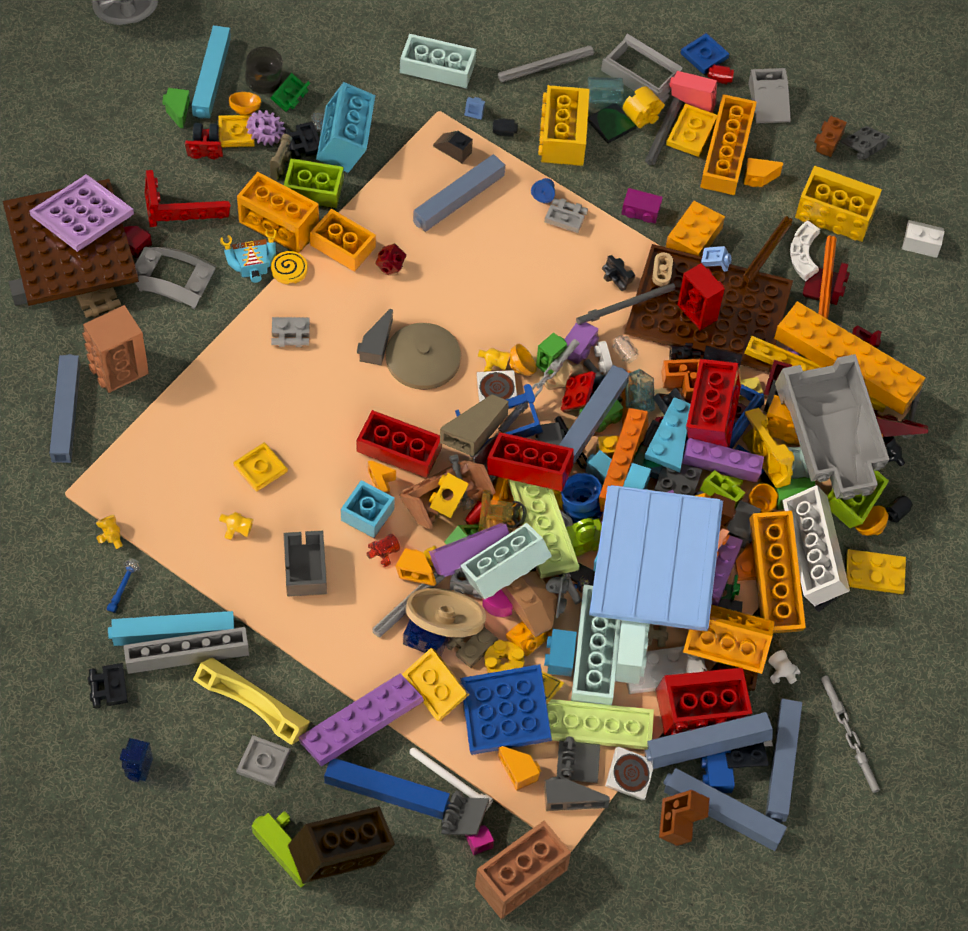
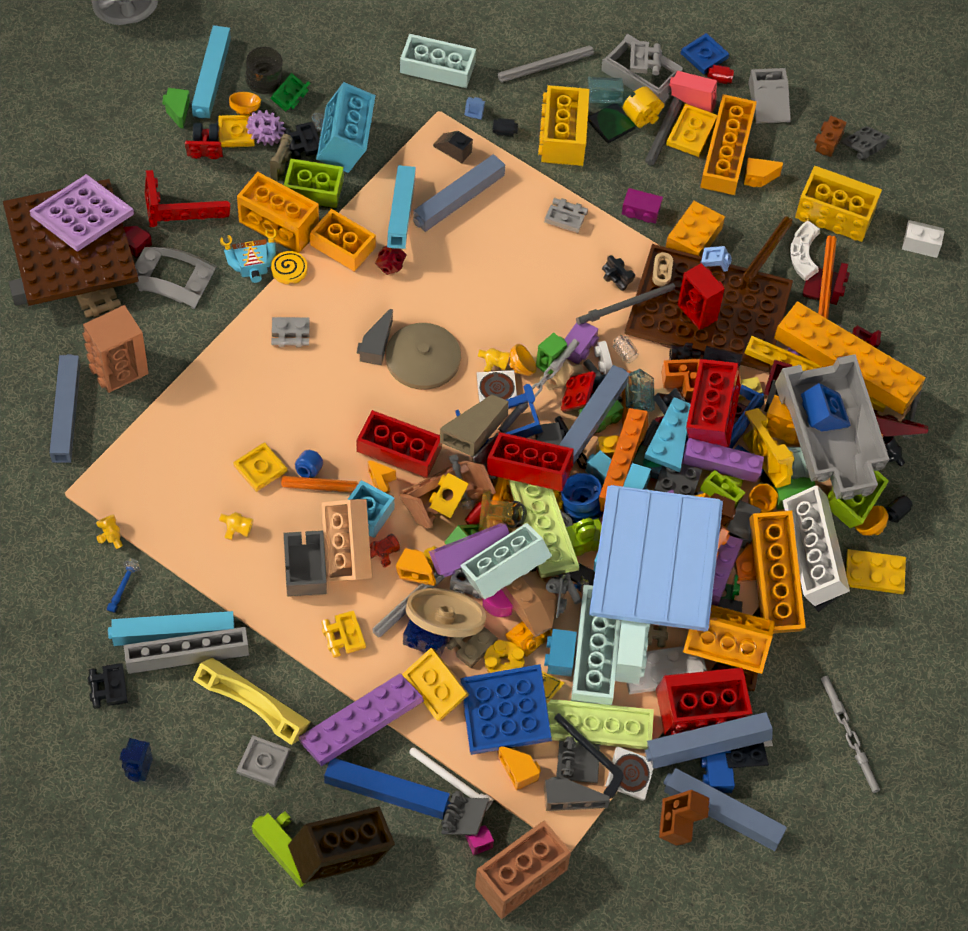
(308, 464): none -> blue head
(318, 484): none -> orange axle
(346, 540): none -> light nougat slope
(349, 631): none -> yellow plate
(401, 207): none -> medium azure brick
(543, 190): blue piece -> none
(614, 785): none -> black piece
(639, 57): none -> light grey plate
(783, 667): white piece -> none
(783, 760): sand blue brick -> none
(824, 408): none -> blue slope

